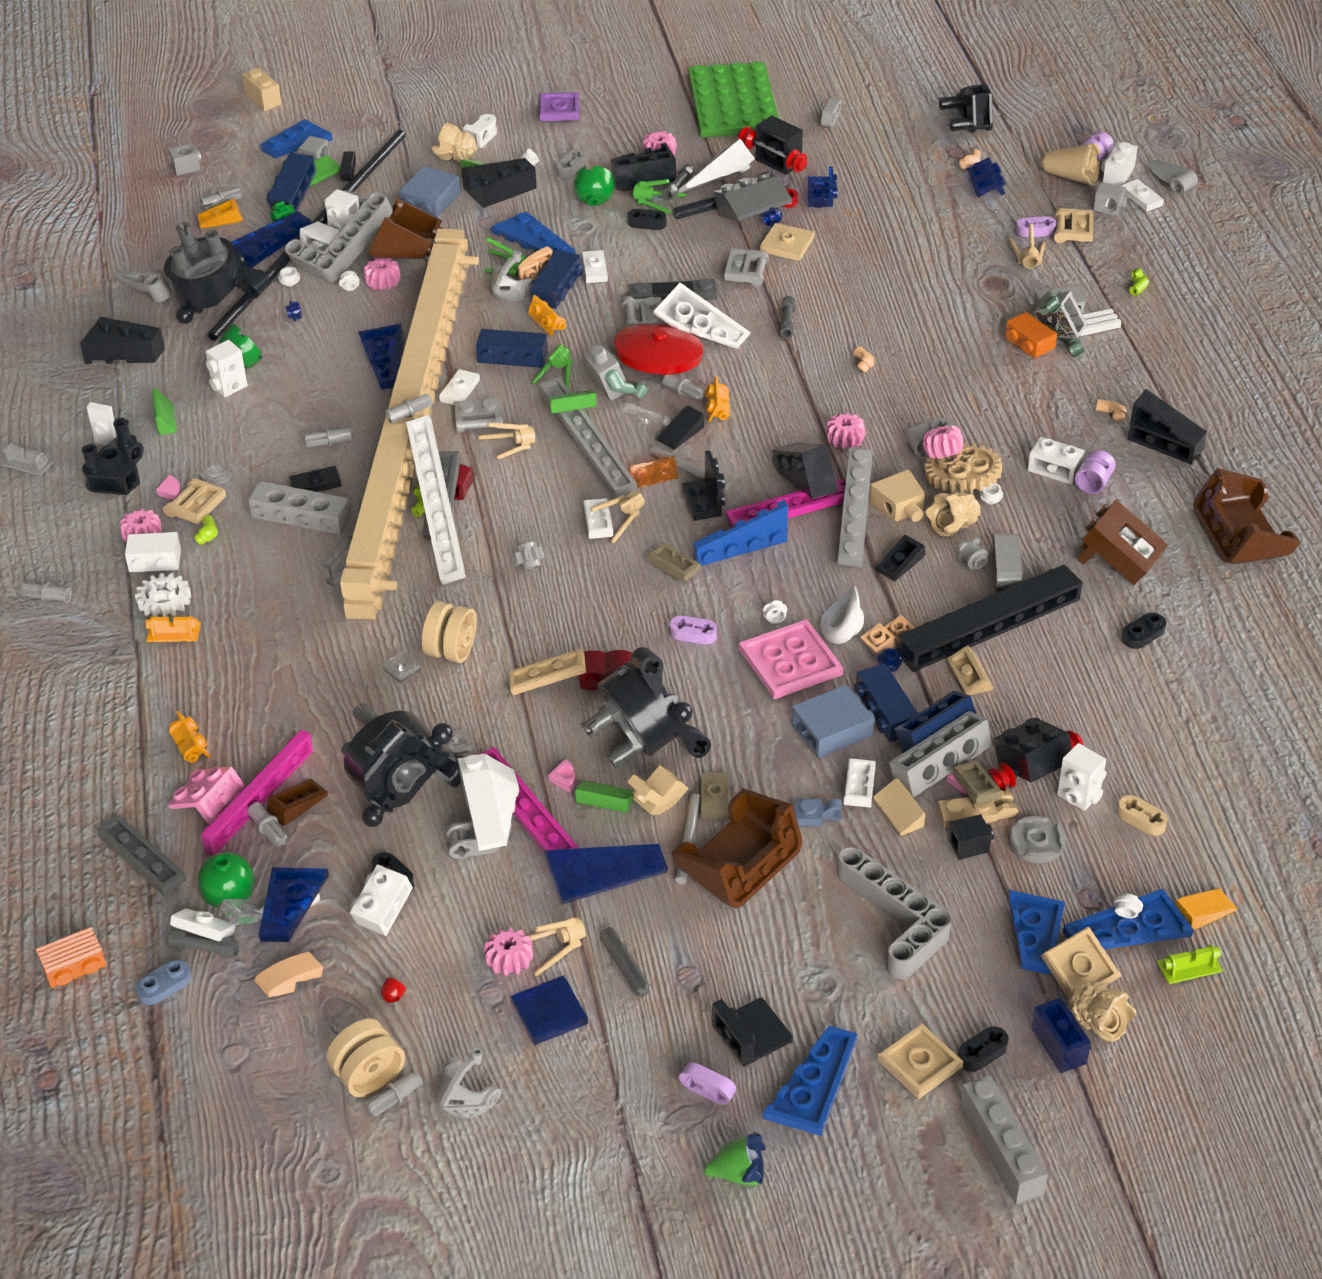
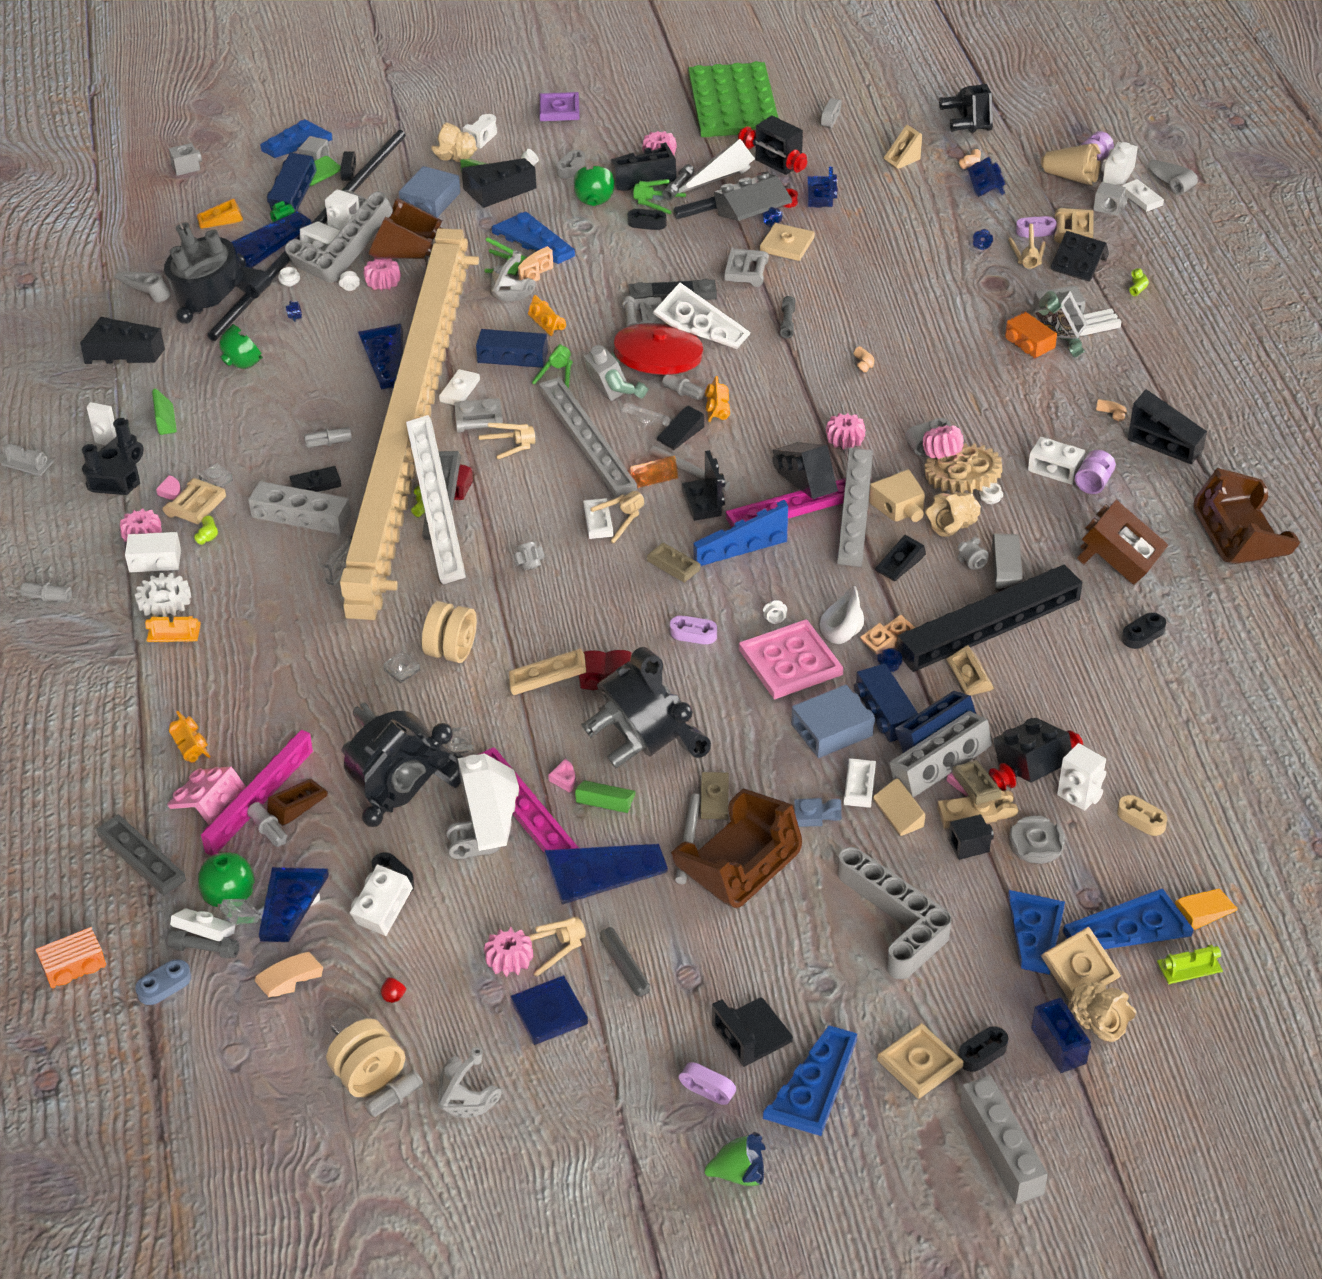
(220, 197): light grey axle -> none
(226, 368): white brick -> none
(261, 89): tan brick -> none
(408, 408): light grey axle -> none
(557, 278): dark blue brick -> none
(572, 401): bright green slope -> none
(594, 266): white plate -> none
(658, 792): tan brick -> none
(905, 148): none -> tan slope
(982, 245): none -> clear blue plate
(1079, 256): none -> black bracket
(1127, 906): white plate -> none

